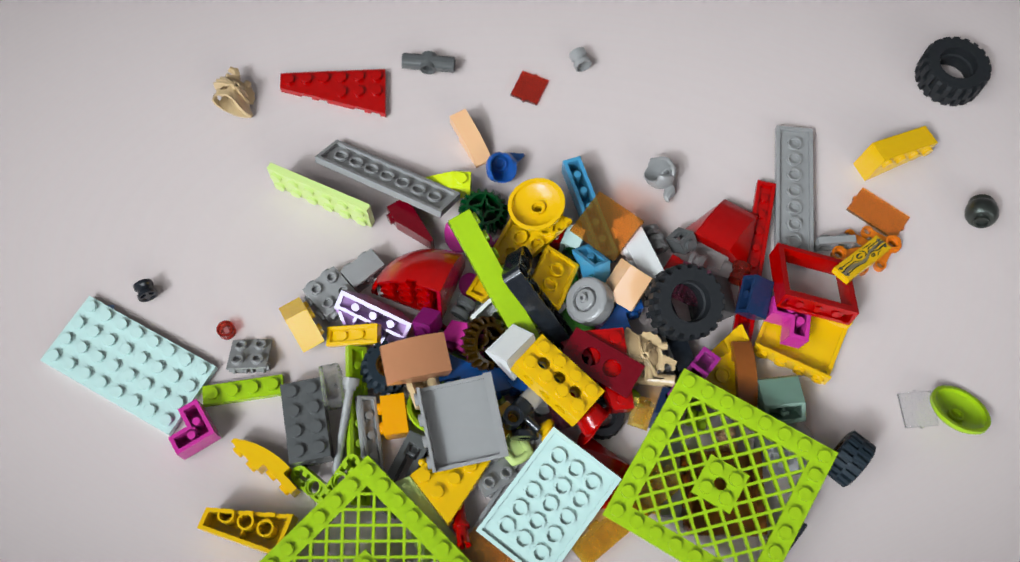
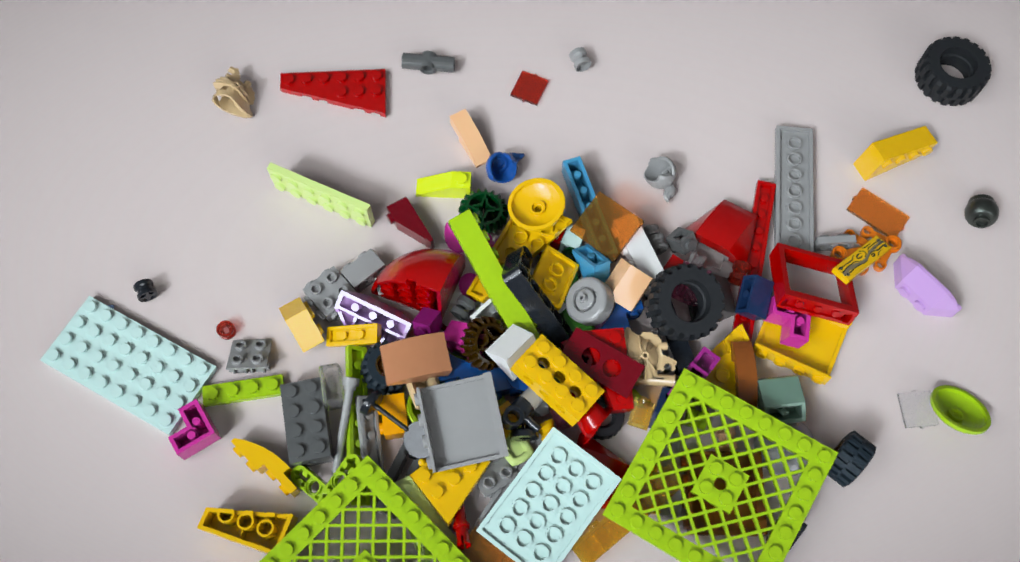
(388, 178): light grey plate -> none
(413, 432): none -> piece
(923, 289): none -> lavender wedge

